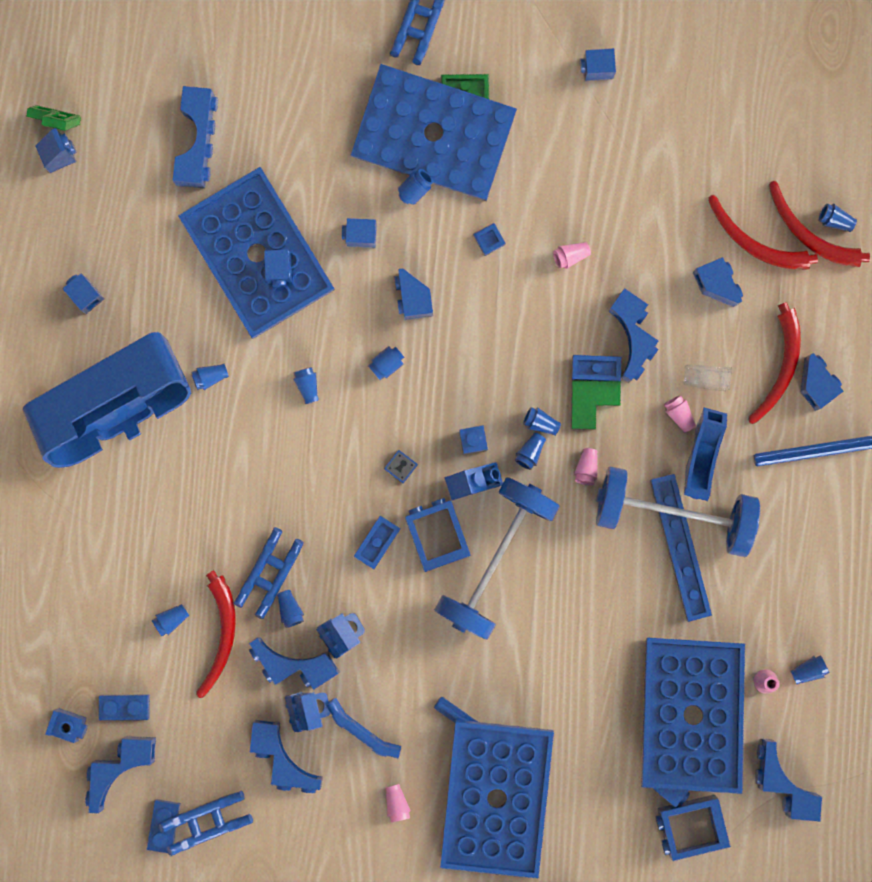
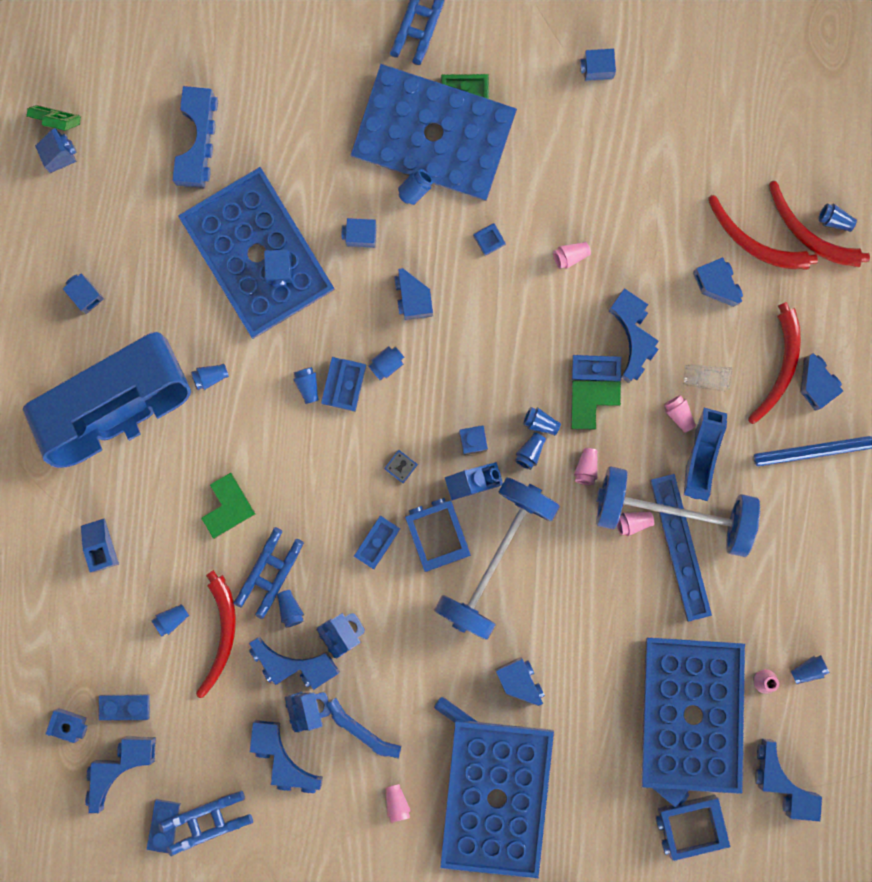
(98, 546): none -> blue slope
(234, 507): none -> green tile
(343, 384): none -> blue plate
(518, 682): none -> blue slope
(634, 522): none -> bright pink cone

